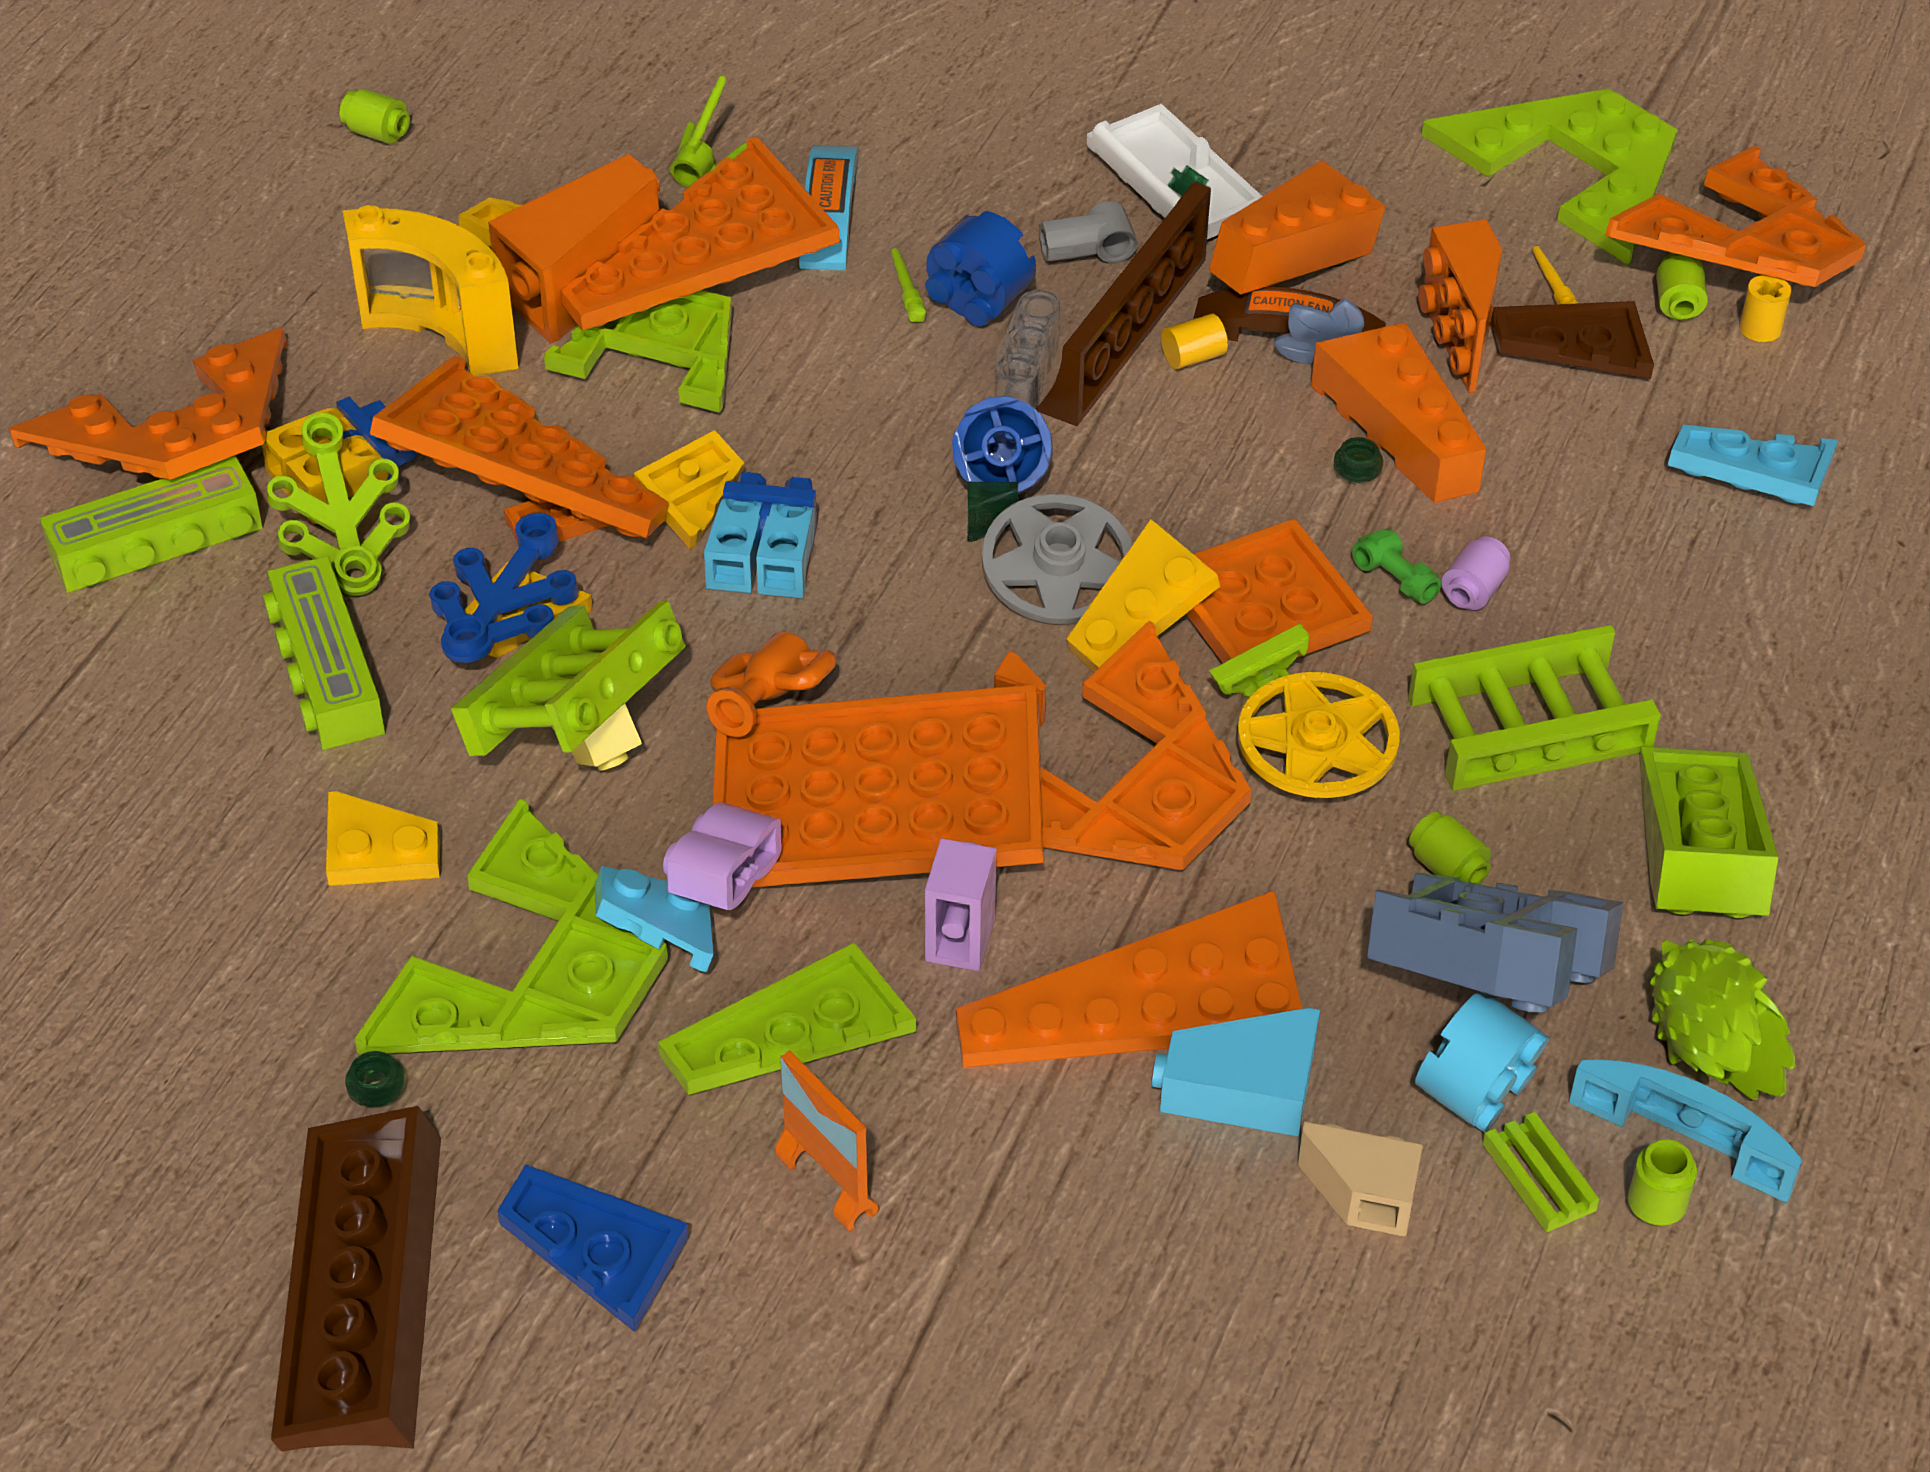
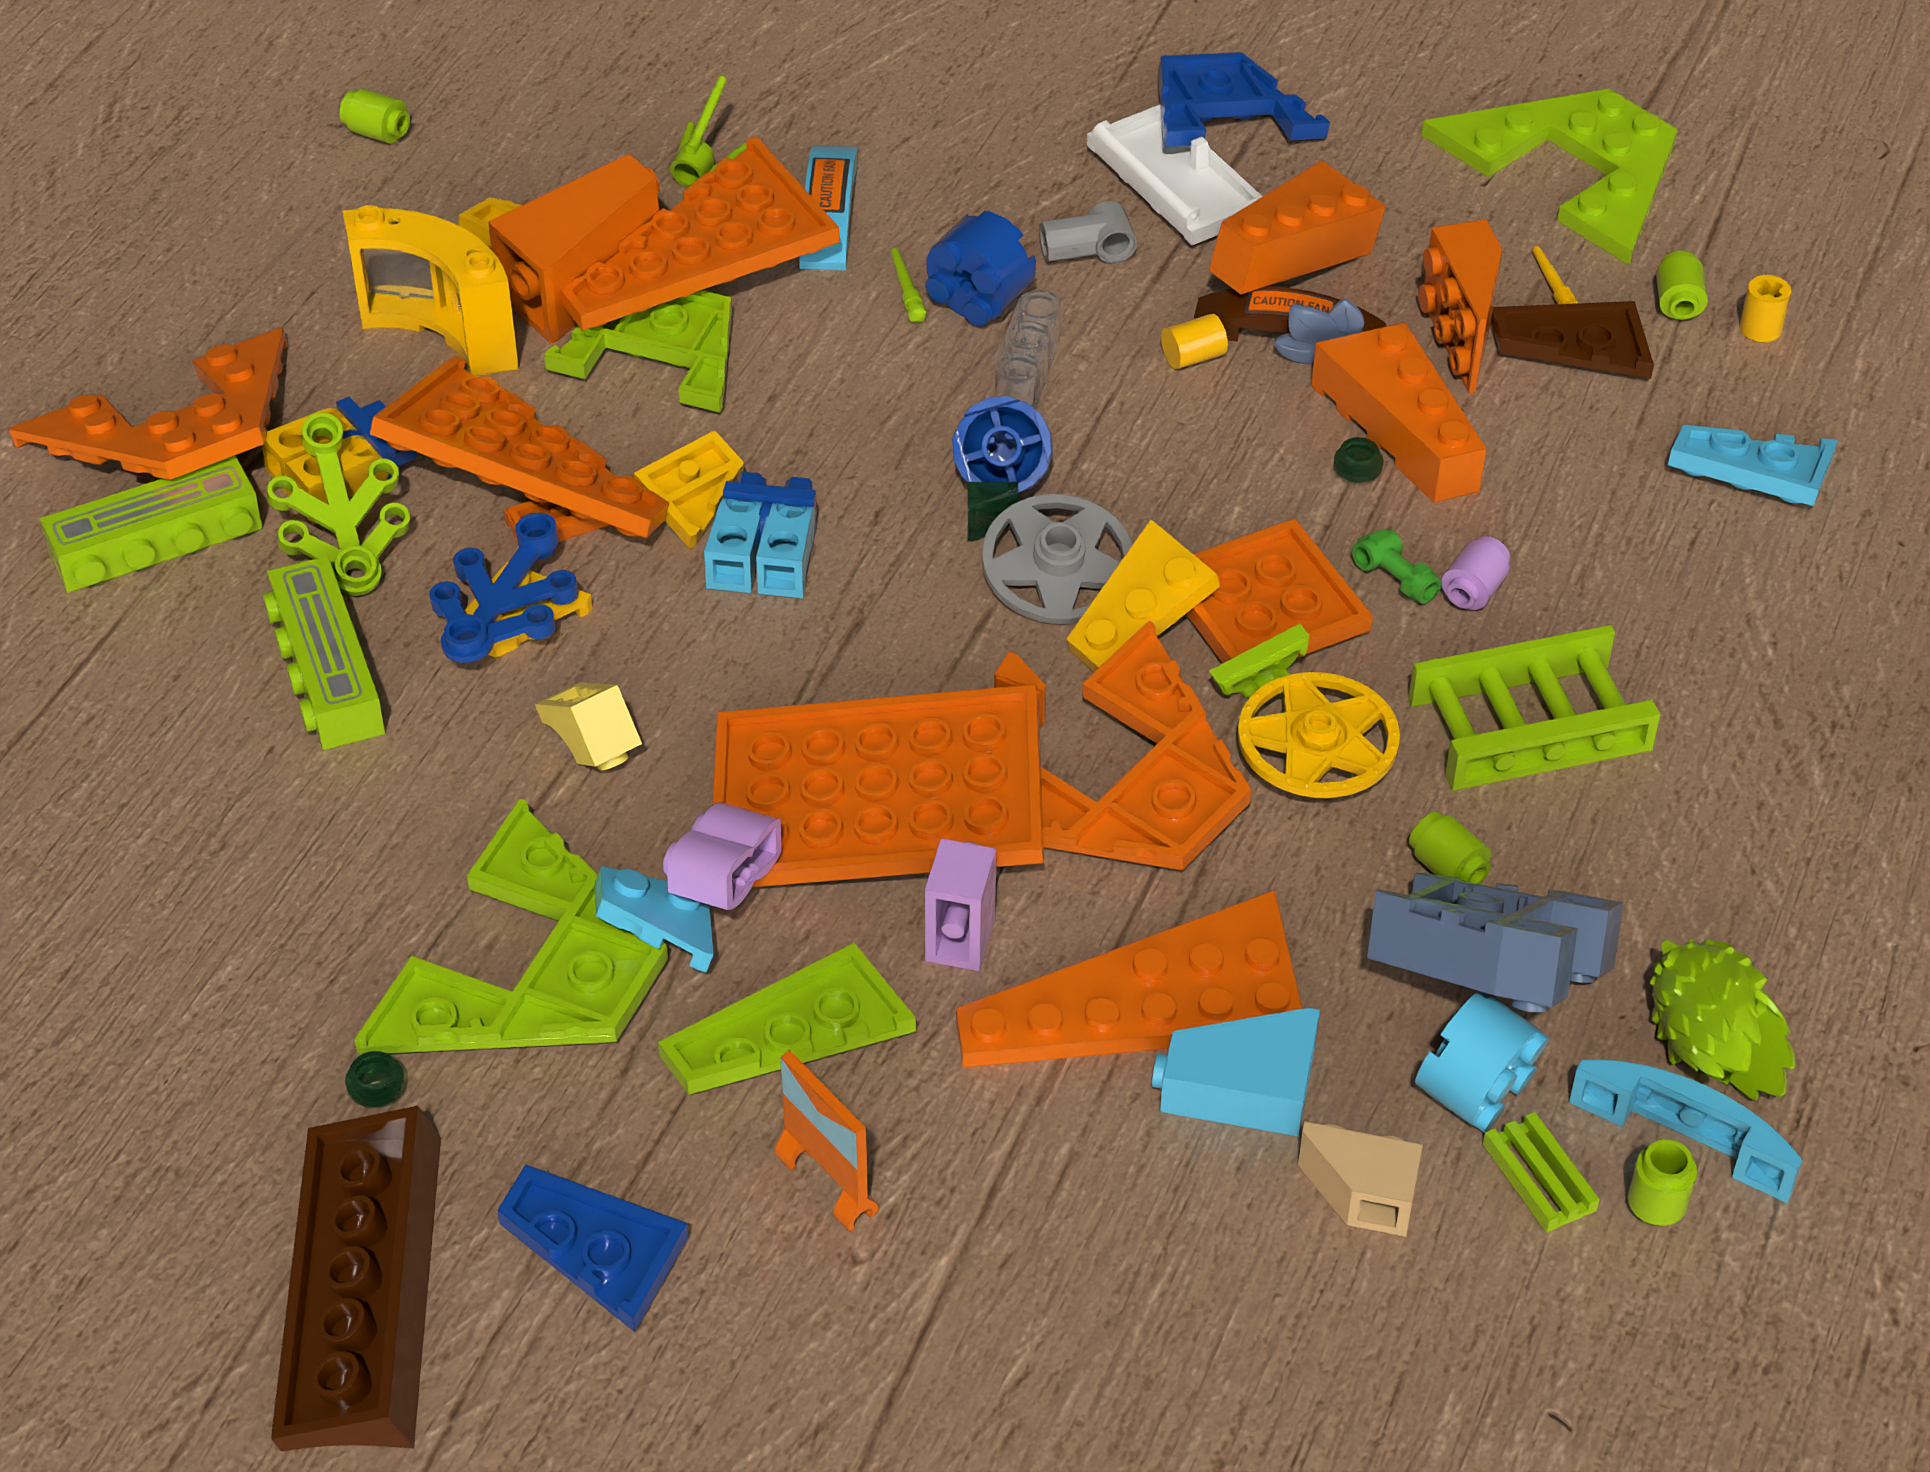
(378, 843): yellow wing -> none
(544, 673): lime fence -> none
(768, 673): orange piece -> none
(1130, 308): reddish brown arch -> none
(1183, 180): clear green plate -> none
(1226, 85): none -> blue wing
(1706, 833): lime slope -> none
(1787, 244): orange wing -> none

